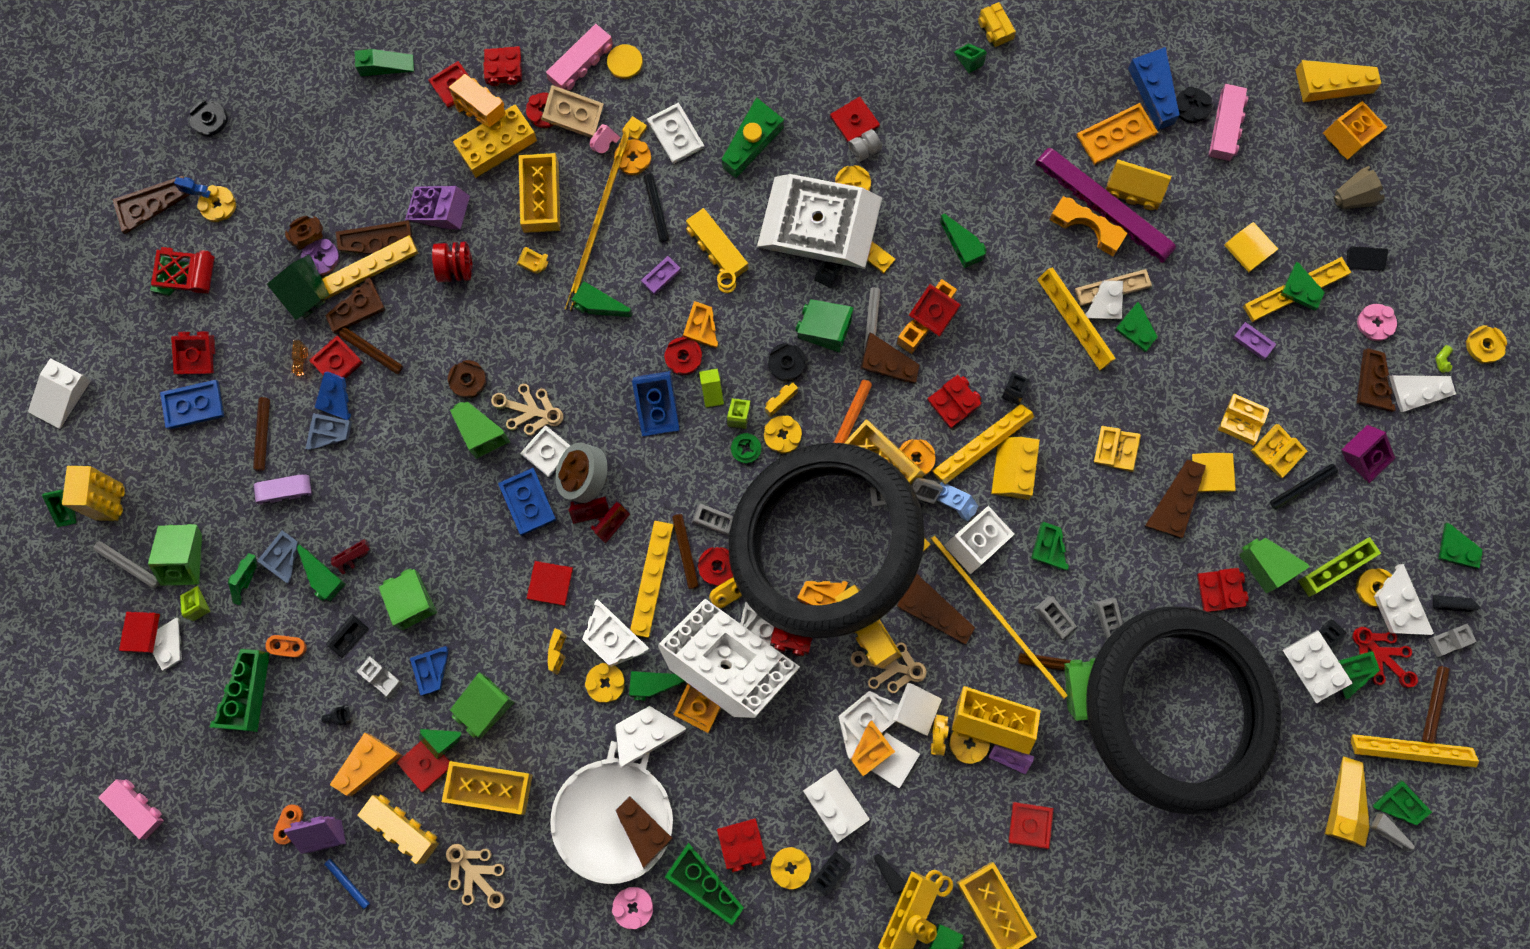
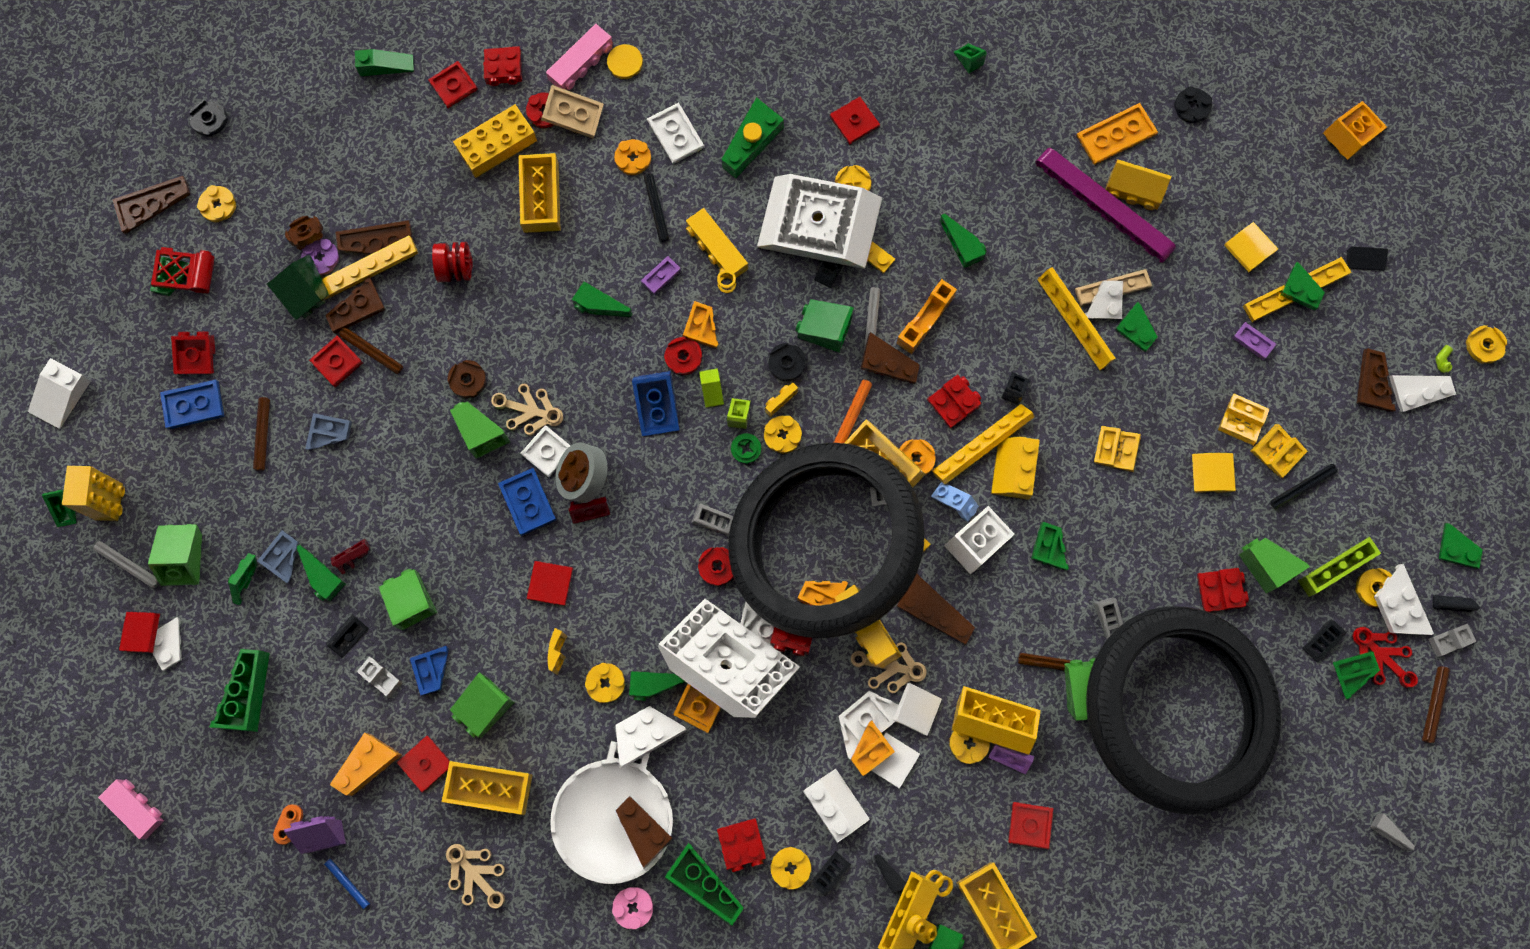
(188, 186): blue plate -> none
(193, 604): lime slope -> none
(282, 488): lavender beam -> none
(286, 646): orange plate -> none
(299, 353): clear orange plate -> none
(333, 396): blue wing -> none
(338, 716): black piece -> none
(399, 829): yellow wedge -> none
(438, 206): medium lavender slope -> none
(439, 741): green slope -> none
(476, 101): light orange wedge -> none
(532, 261): yellow bracket -> none
(599, 215): yellow piece -> none
(602, 139): bright pink leg -> none
(611, 522): dark red plate -> none
(611, 637): white wing -> none
(635, 128): yellow plate -> none
(651, 579): yellow plate -> none
(685, 551): reddish brown axle -> none
(725, 590): yellow plate -> none
(867, 144): light grey wheel -> none
(926, 489): light grey slope -> none
(935, 310): red tile -> none
(940, 732): yellow plate -> none
(996, 24): yellow brick -> none
(999, 617): yellow piece -> none
(1051, 621): light grey slope -> none
(1070, 213): light orange arch -> none
(1155, 84): blue wedge -> none
(1176, 505): reddish brown wing -> none
(1228, 122): bright pink brick -> none
(1317, 666): white brick -> none
(1335, 80): yellow wedge -> none
(1349, 807): yellow wedge -> none
(1360, 190): dark tan cone -> none
(1369, 452): magenta slope -> none
(1384, 314): bright pink plate -> none
(1403, 804): green wing -> none
(1414, 750): yellow plate -> none

